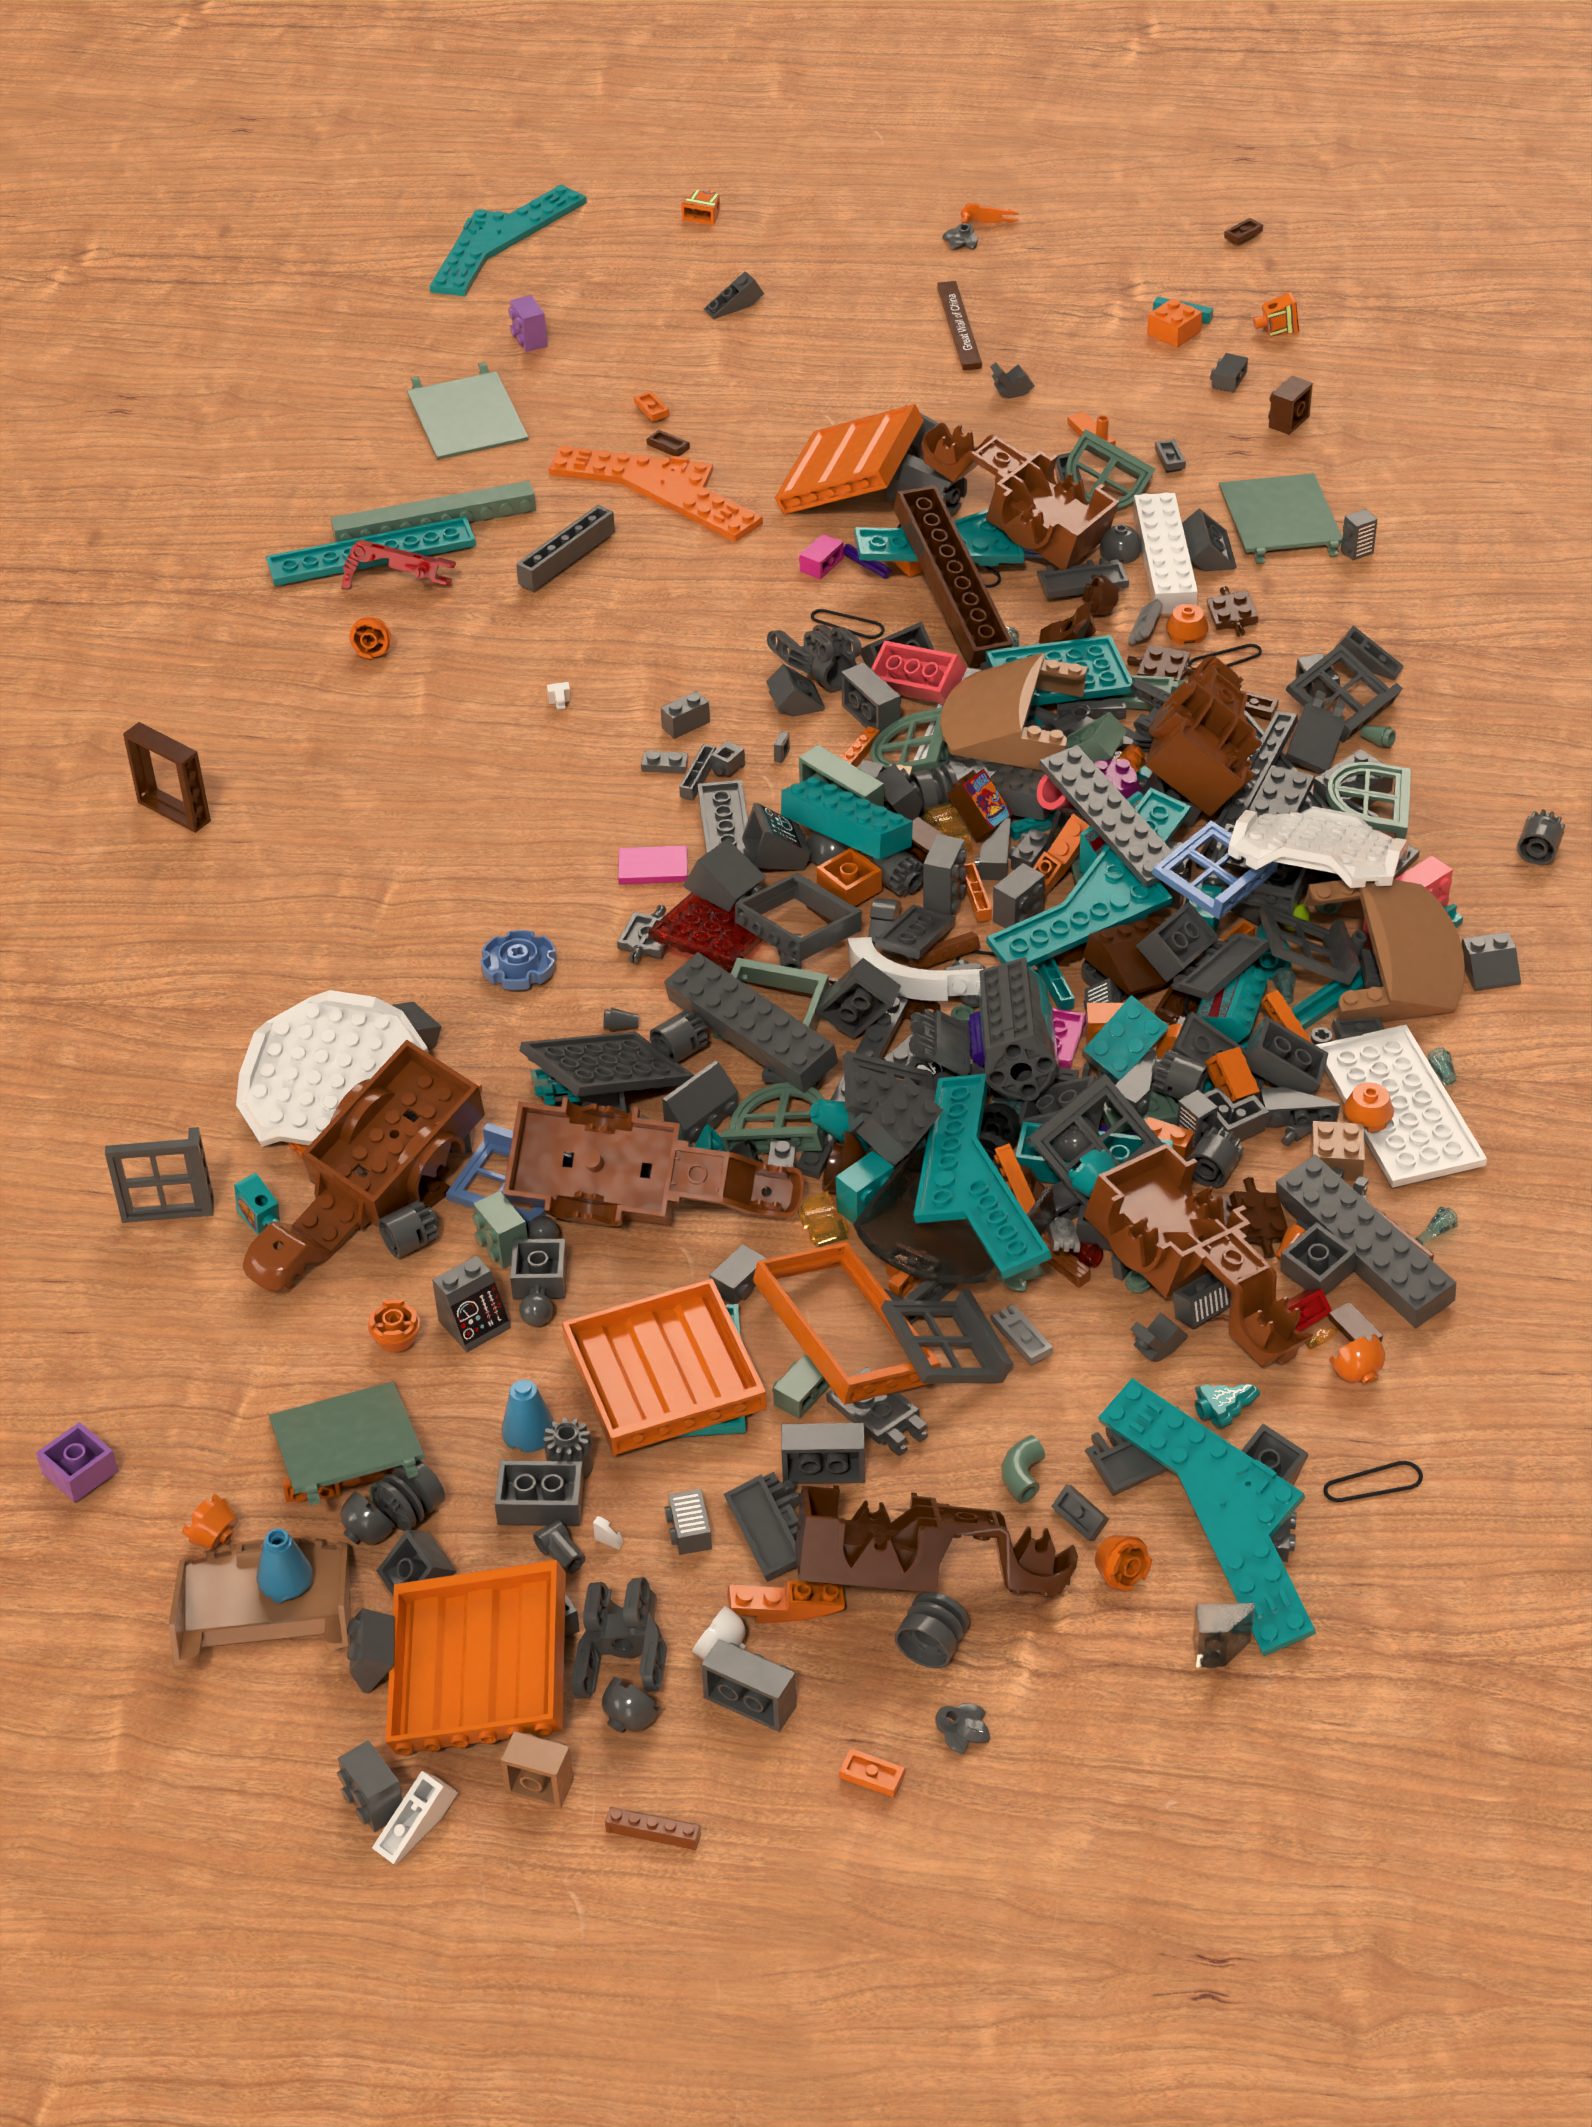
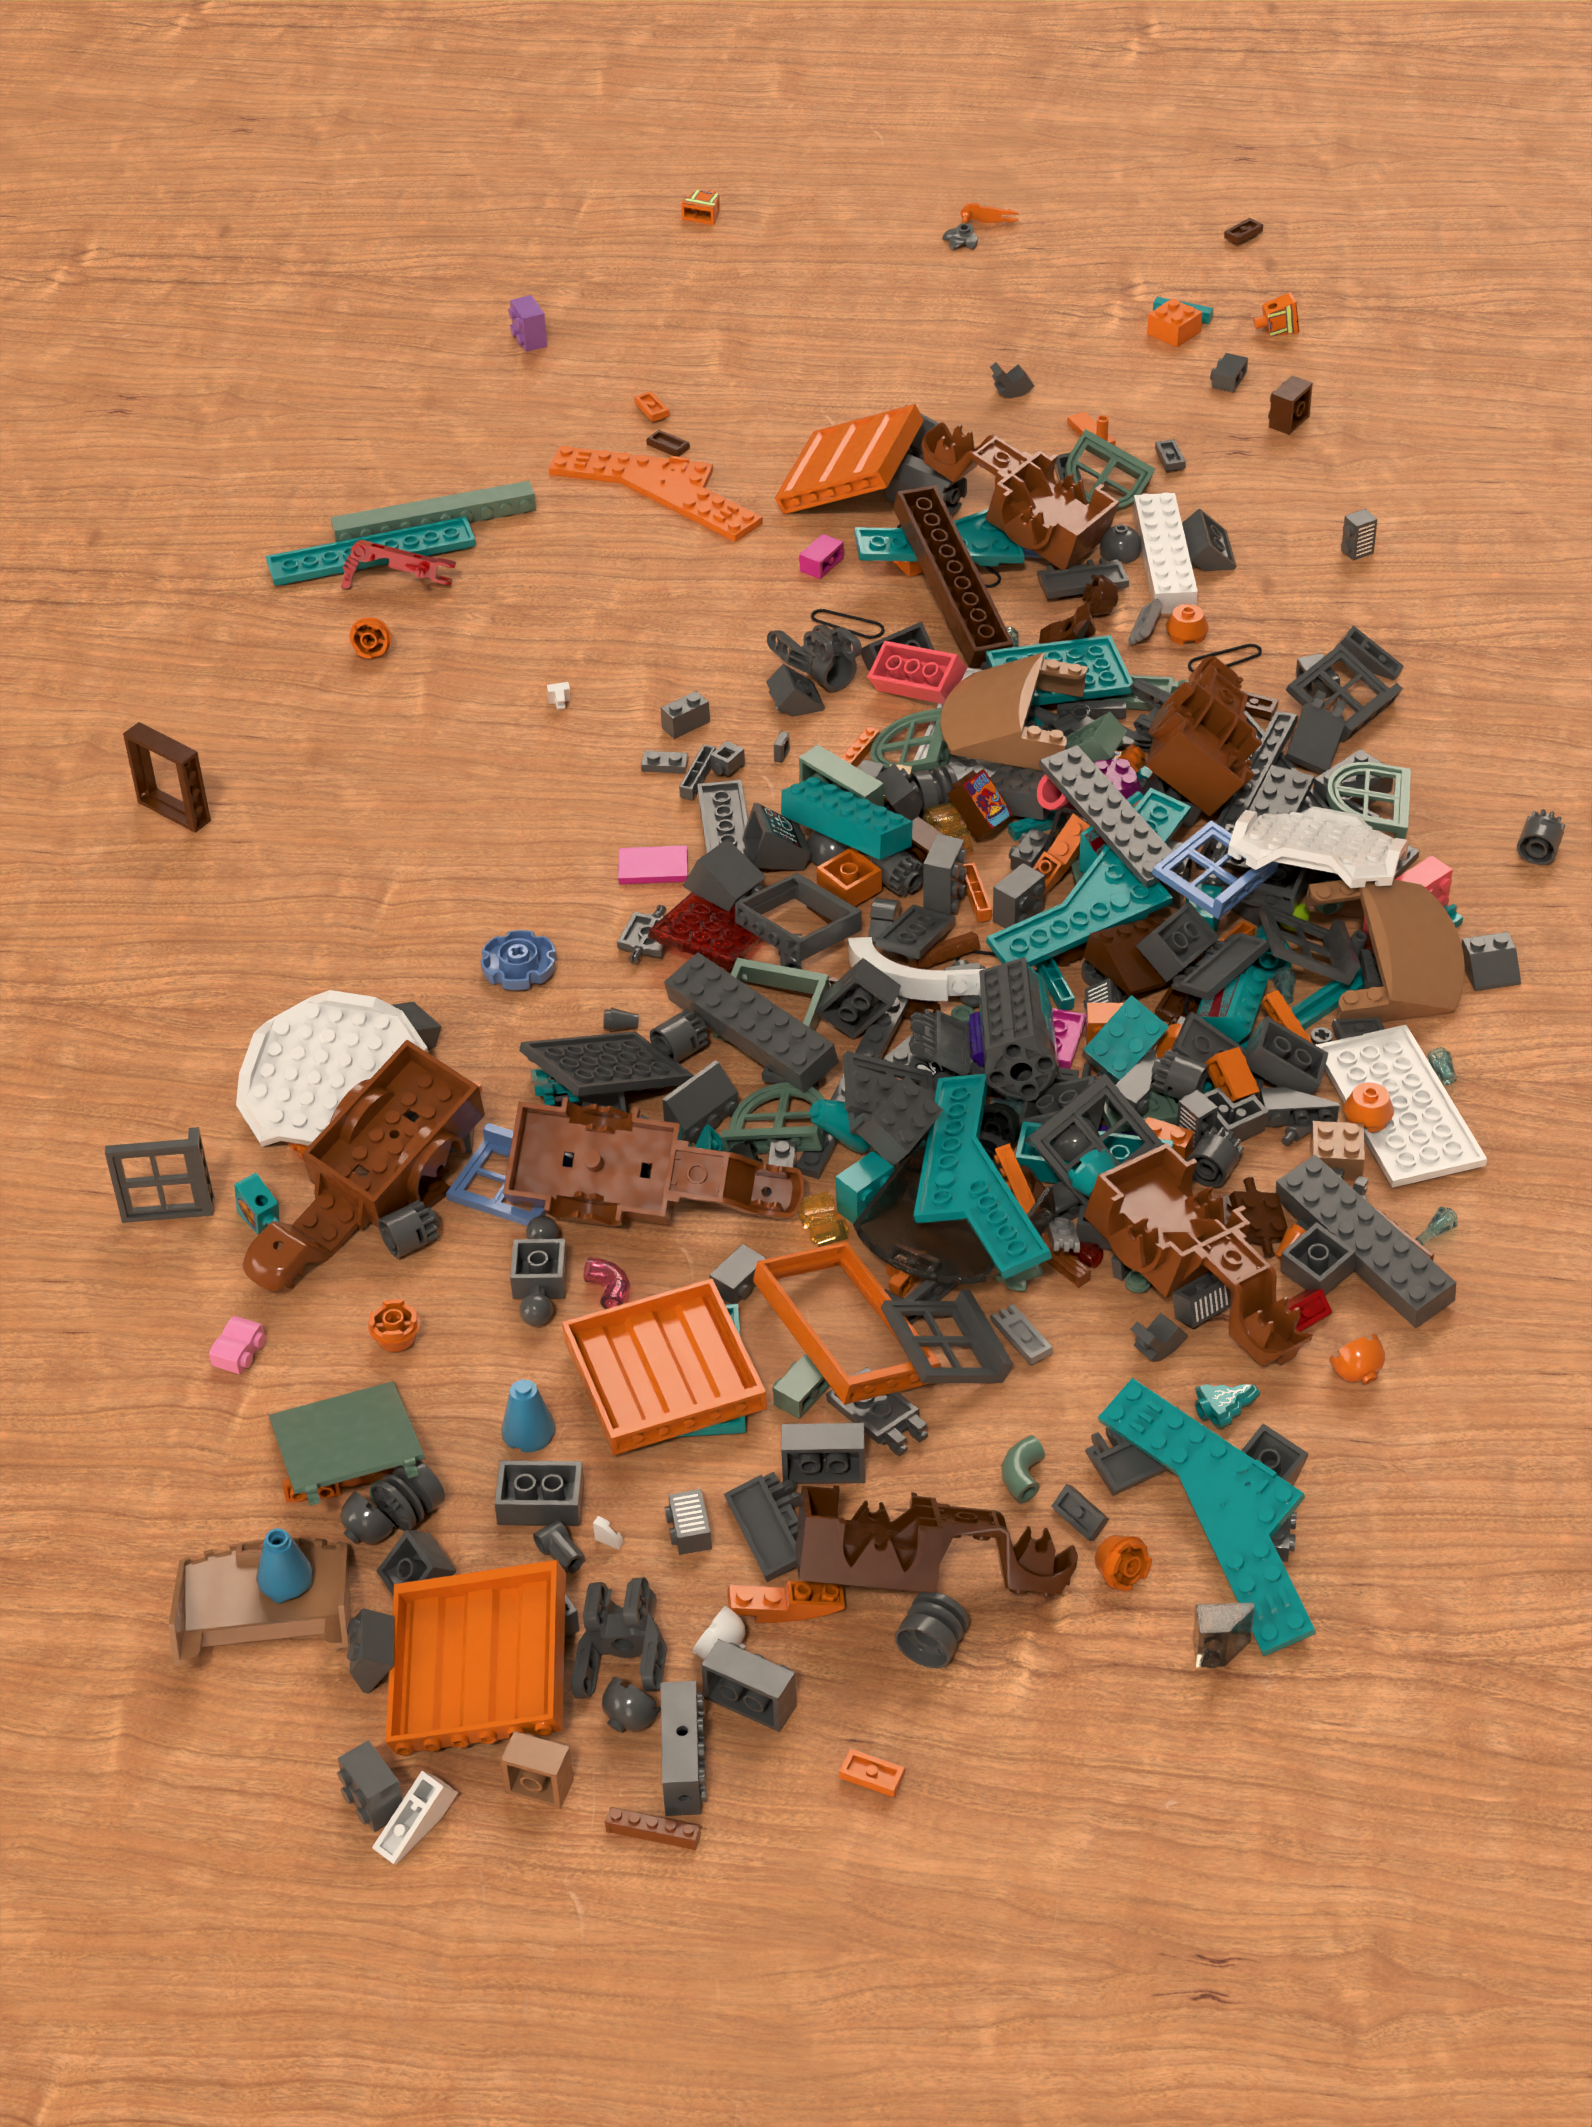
(77, 1462): medium lavender brick -> none
(211, 1523): orange cone -> none
(237, 1344): none -> bright pink brick
(466, 414): flag -> none
(470, 1304): slope -> none
(493, 232): teal piece -> none
(497, 1227): sand green brick -> none
(565, 548): dark grey brick -> none
(569, 1443): dark grey gear -> none
(611, 1278): none -> clear pink cylinder
(682, 1748): none -> brick
(737, 296): dark grey slope -> none
(840, 1158): reddish brown cylinder -> none
(869, 697): dark grey brick -> none
(875, 566): dark purple axle -> none
(959, 325): reddish brown tile -> none
(965, 1726): dark grey plate -> none
(995, 853): slope -> none
(1163, 662): plate -> none
(1232, 610): reddish brown plate -> none
(1281, 514): sand green flag -> none
(1321, 1337): clear yellow helmet -> none
(1353, 1323): tile -> none
(1376, 1492): black piece -> none
(1380, 735): sand green cone -> none

